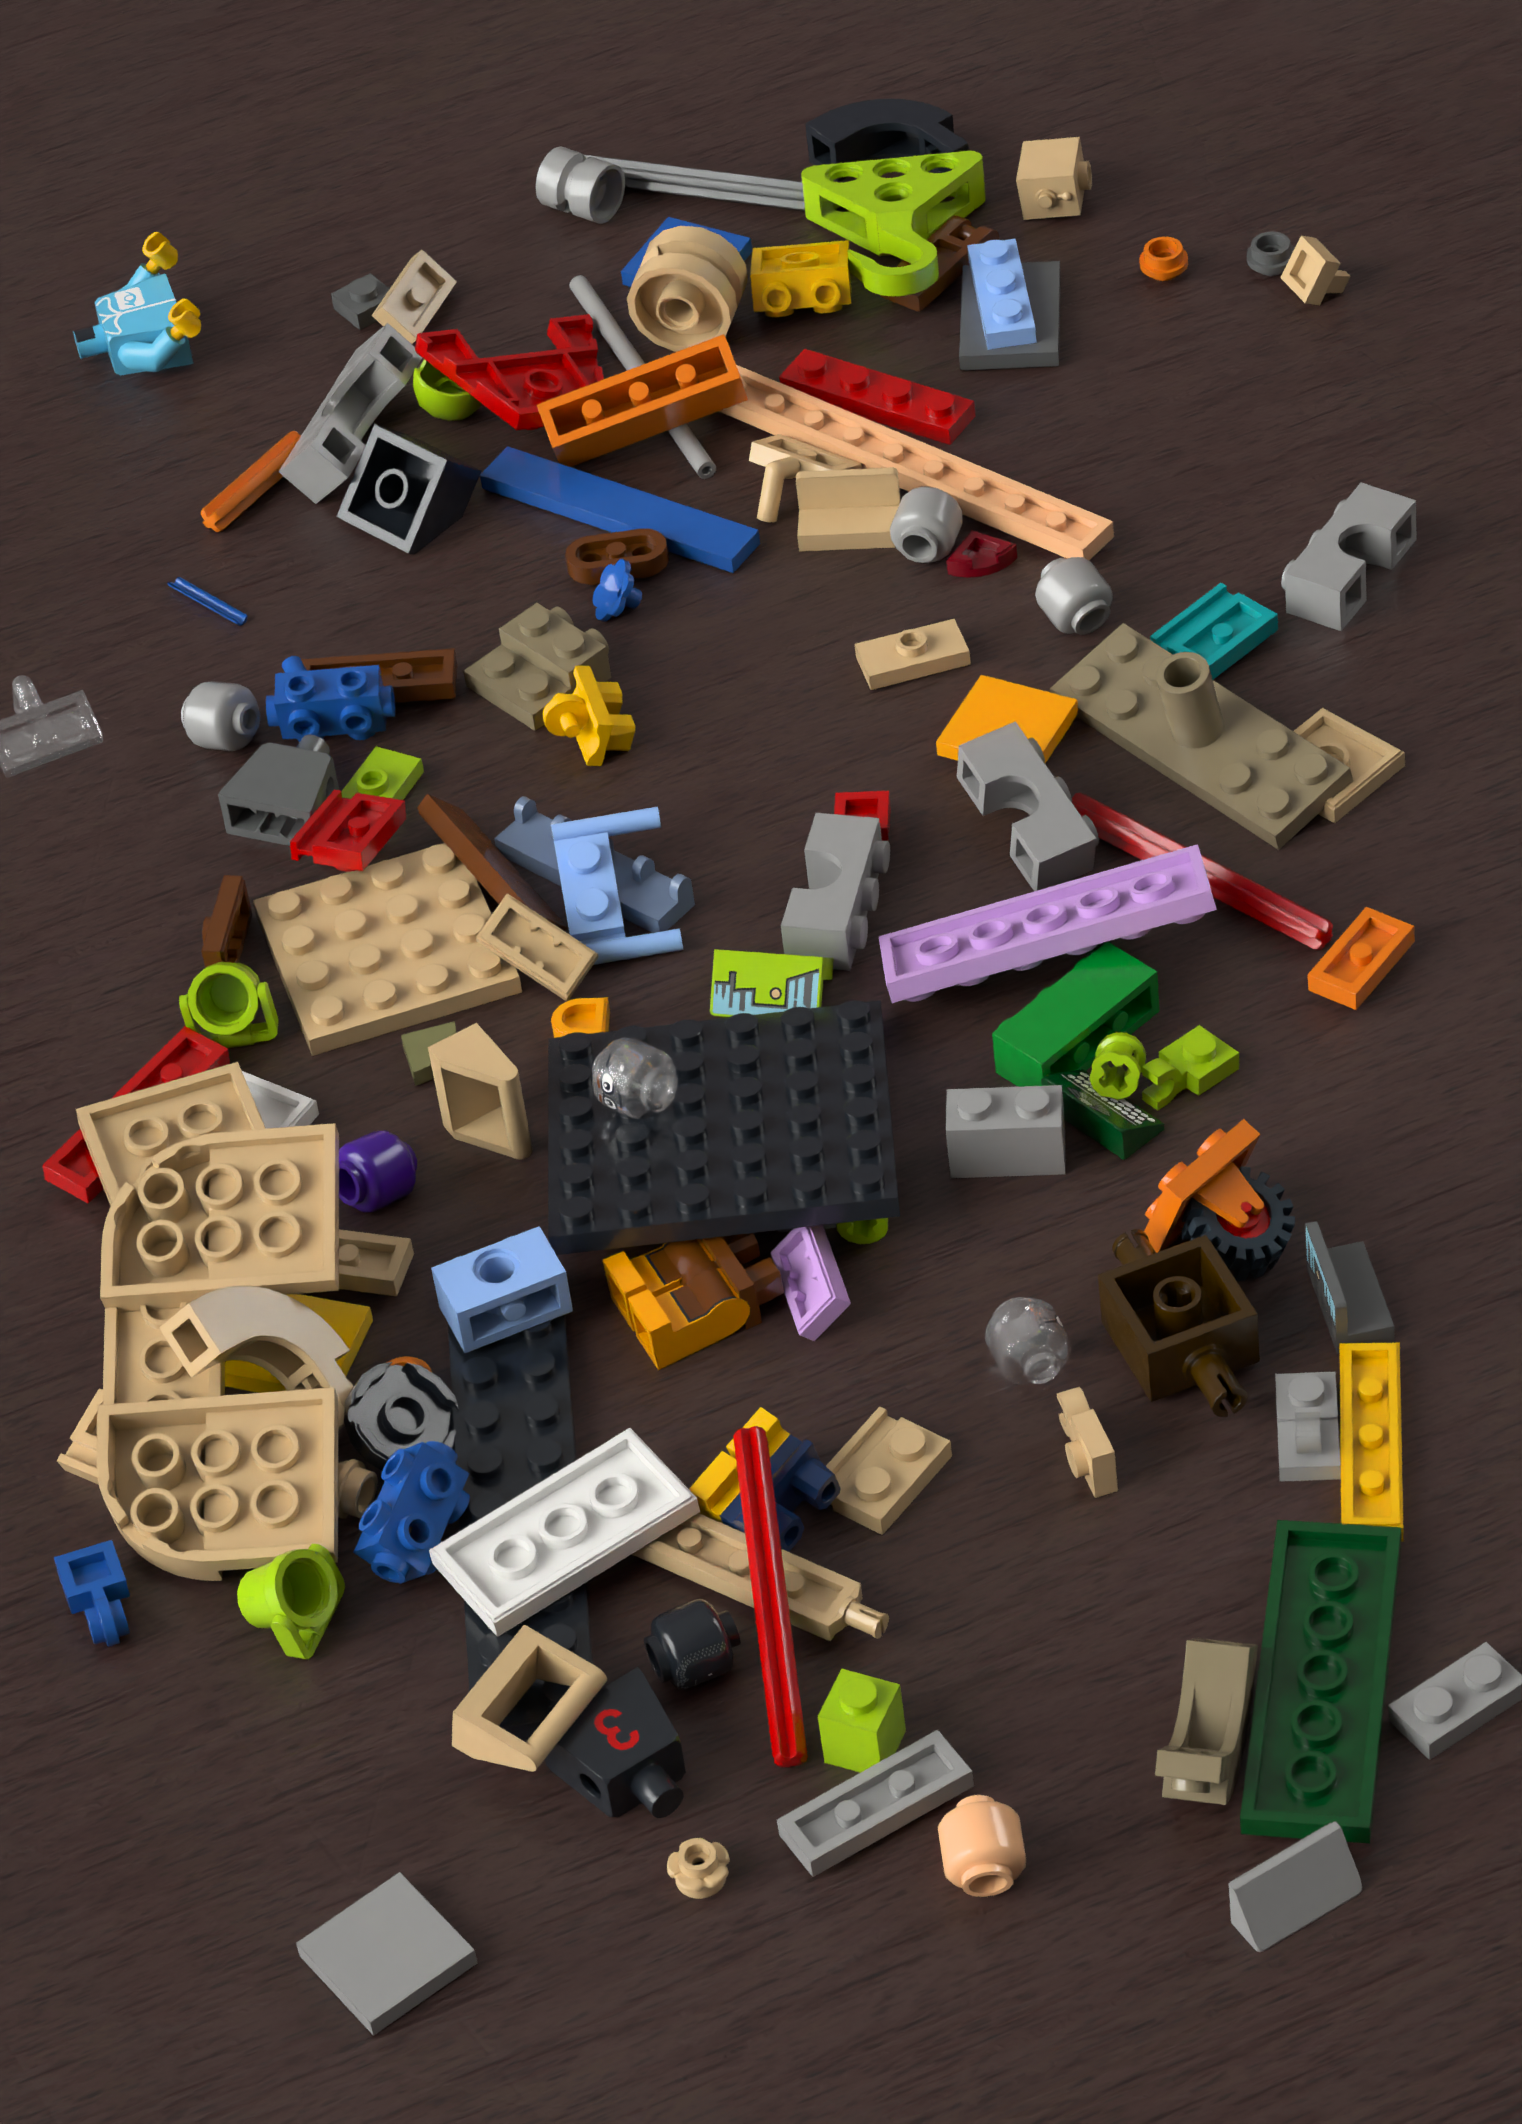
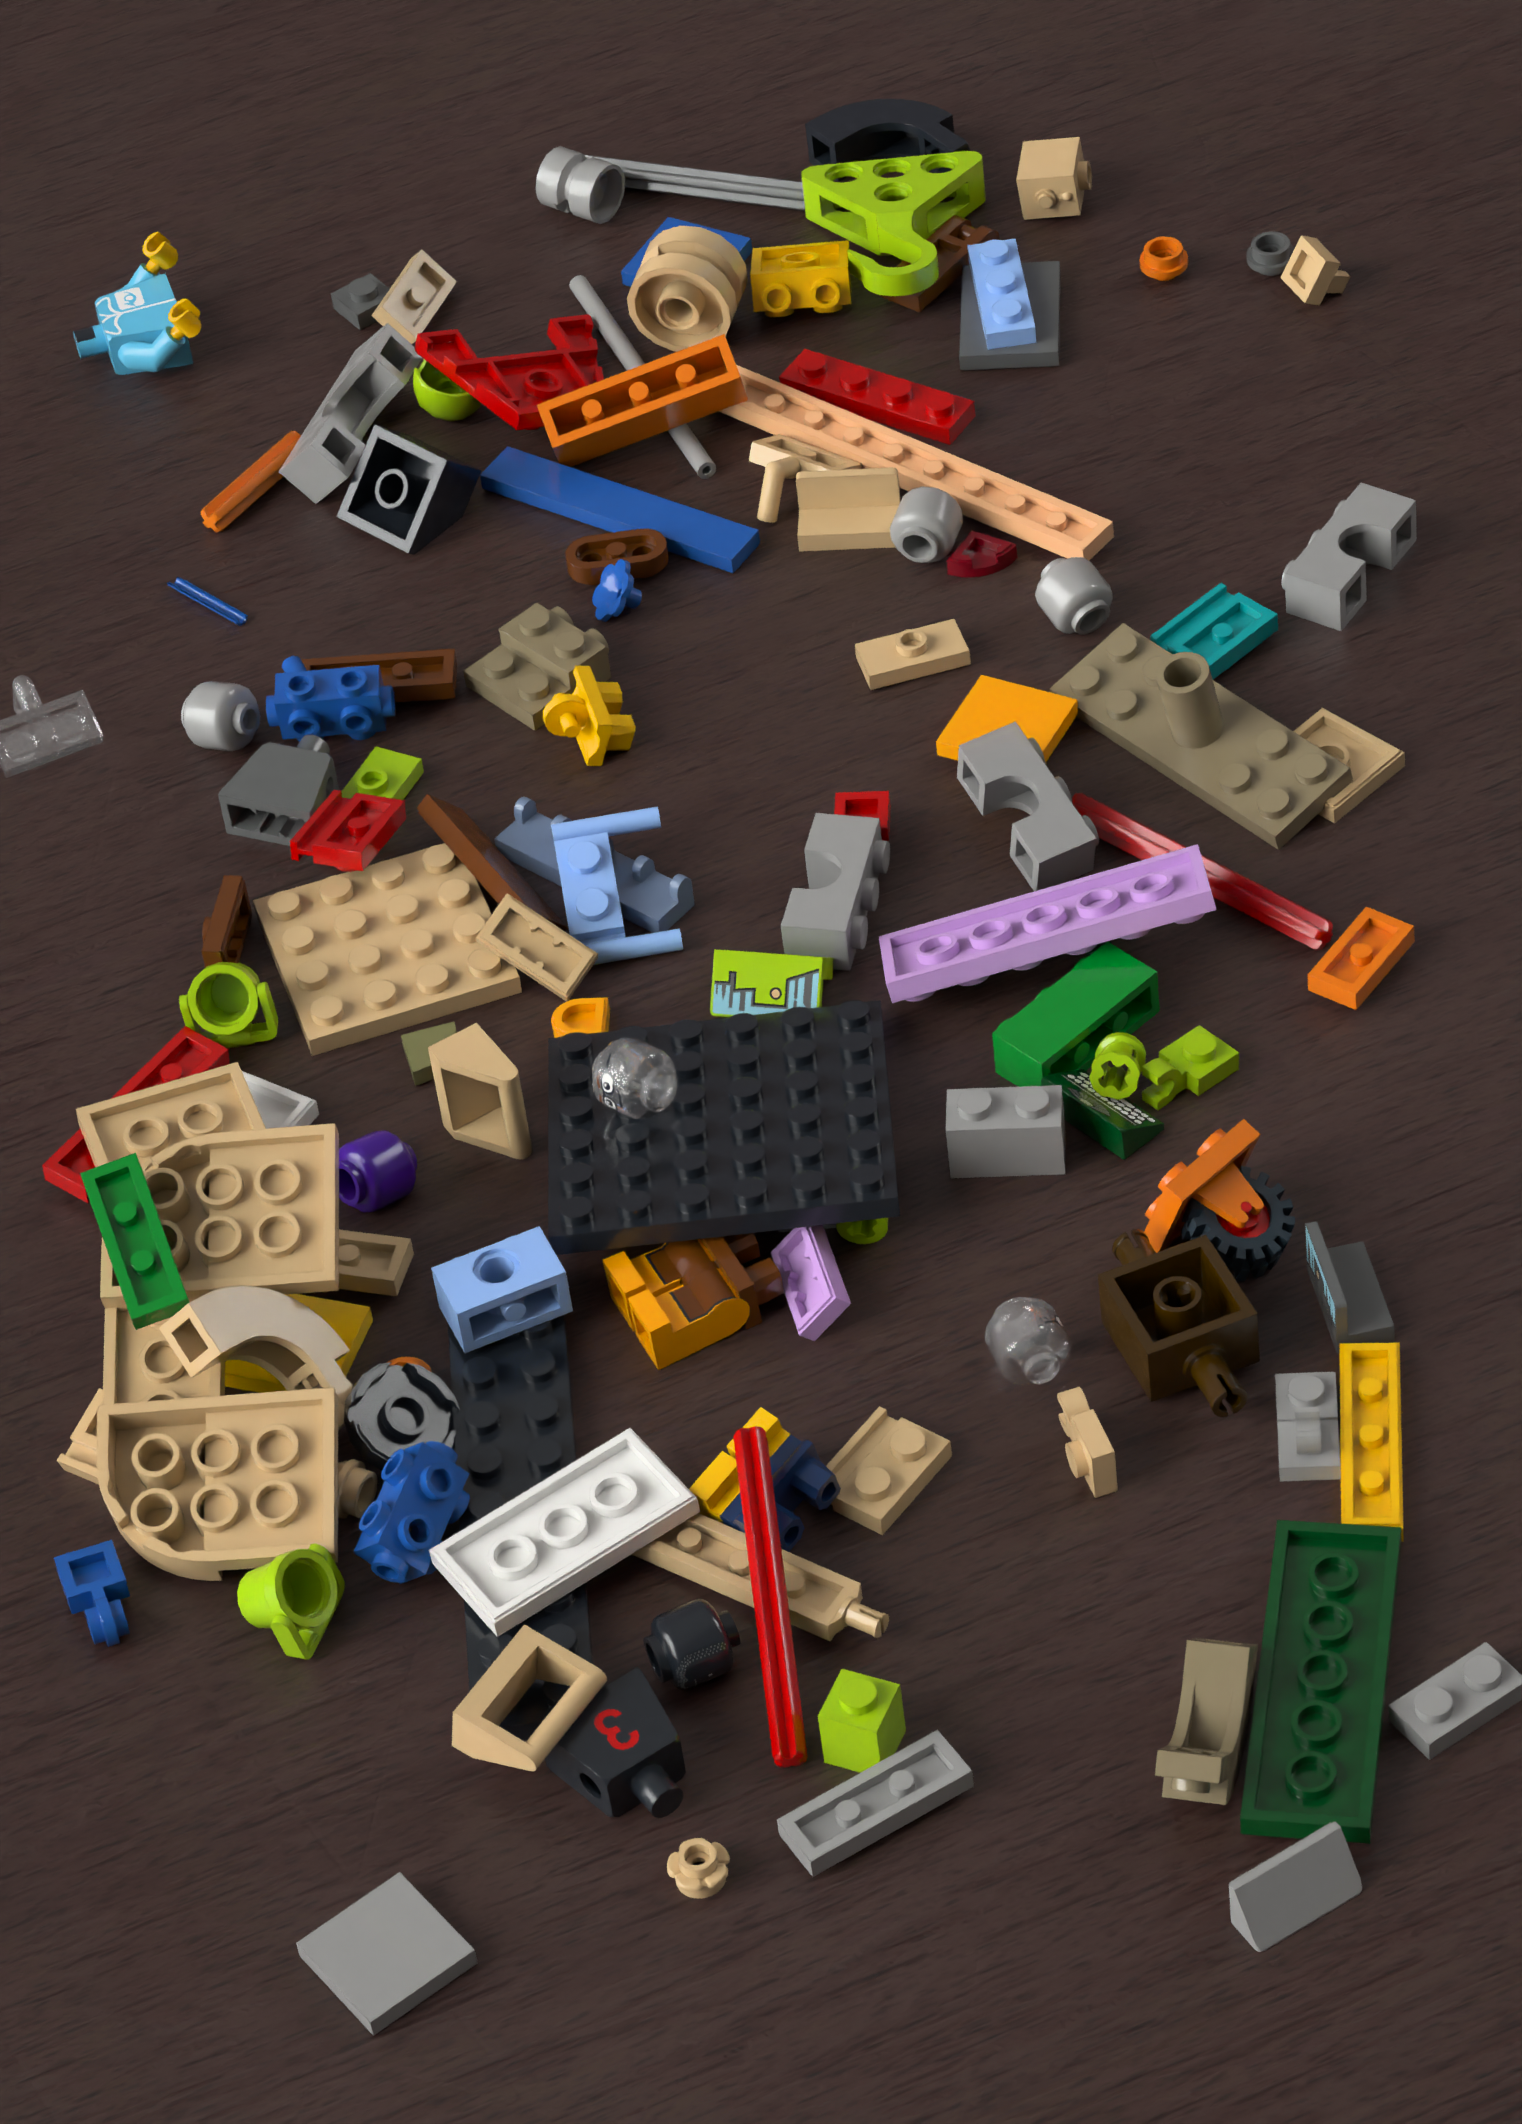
(135, 1240): none -> green plate
(982, 1846): light nougat head -> none

